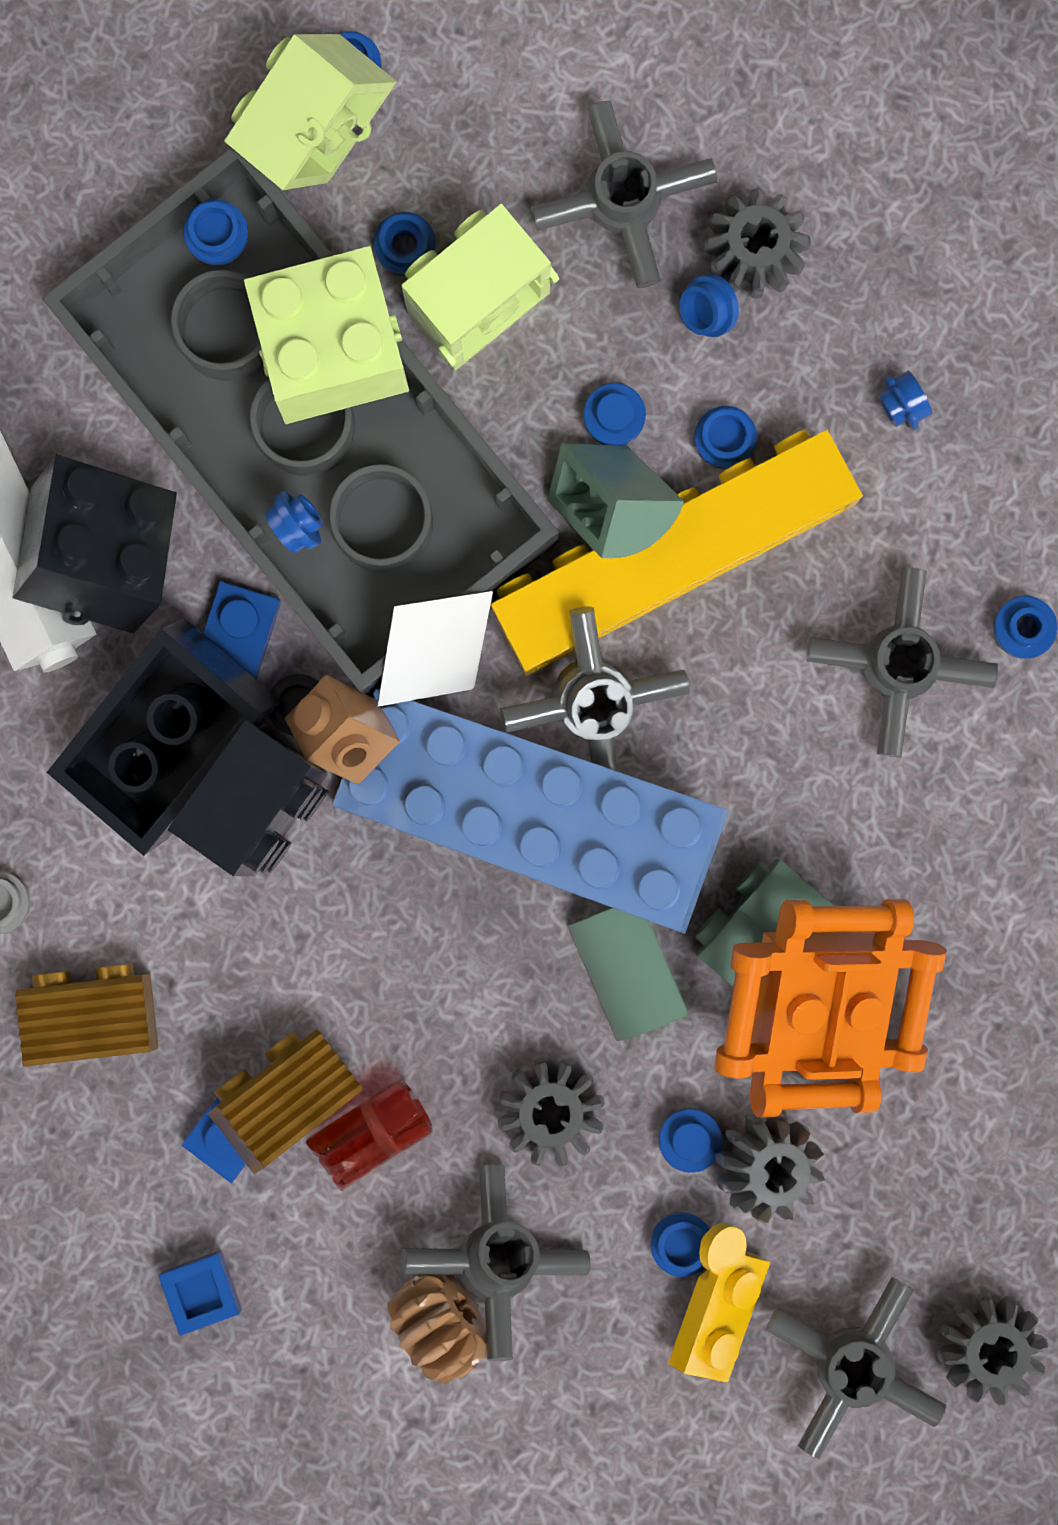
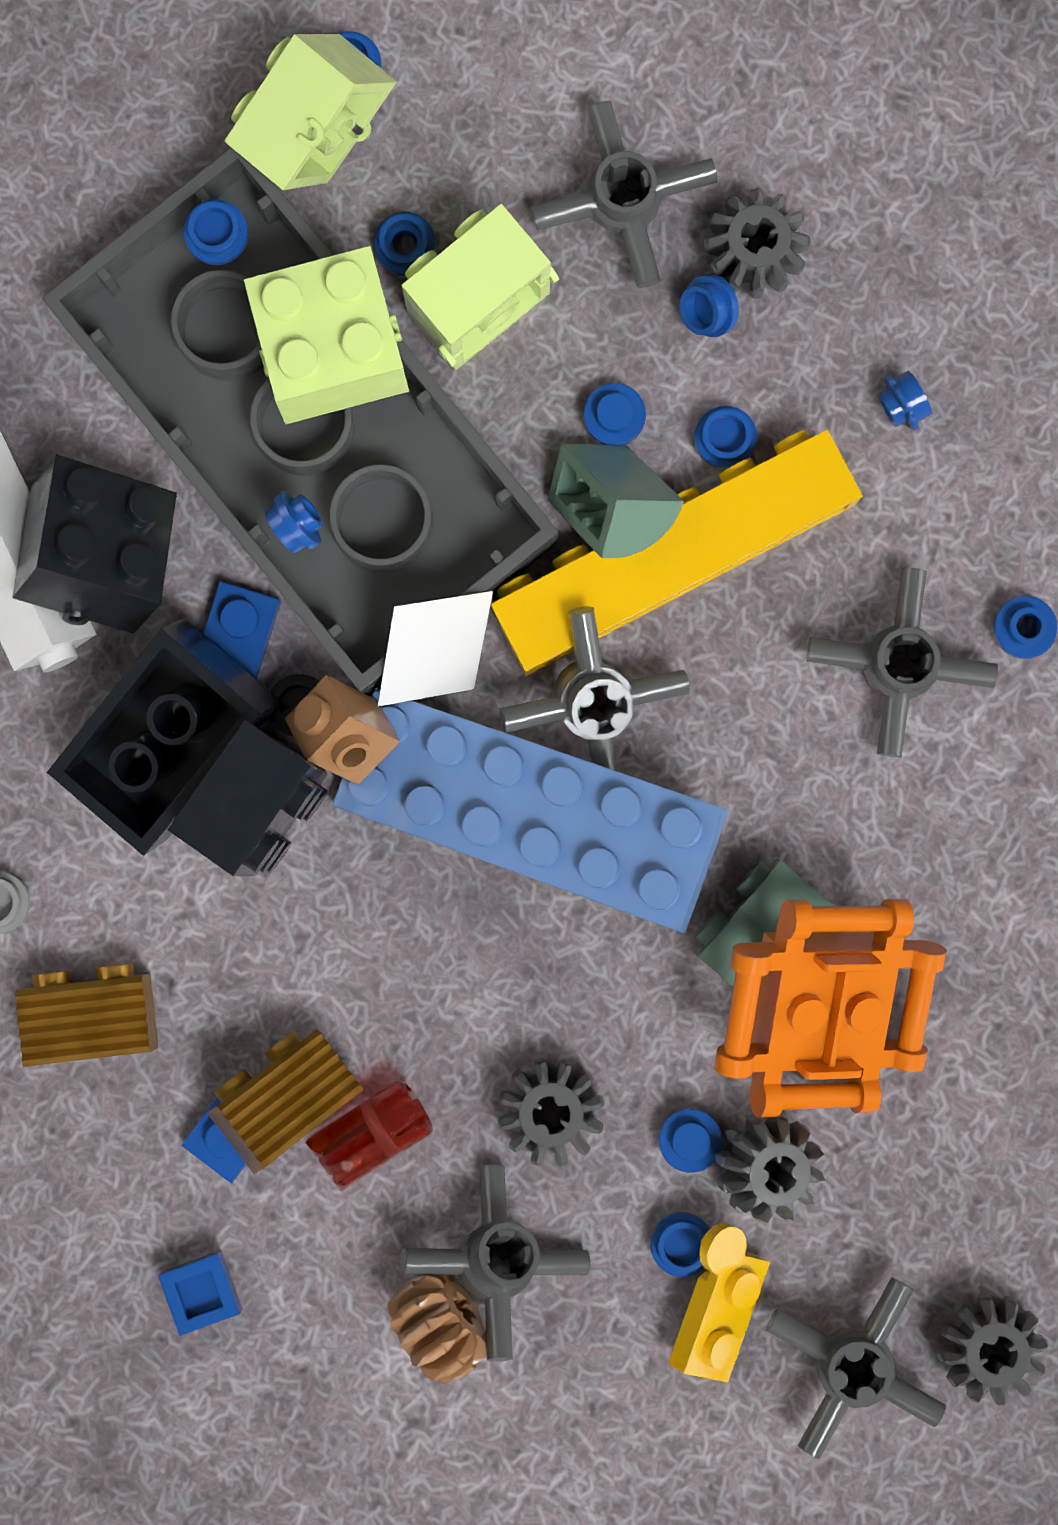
(627, 972): sand green brick -> none

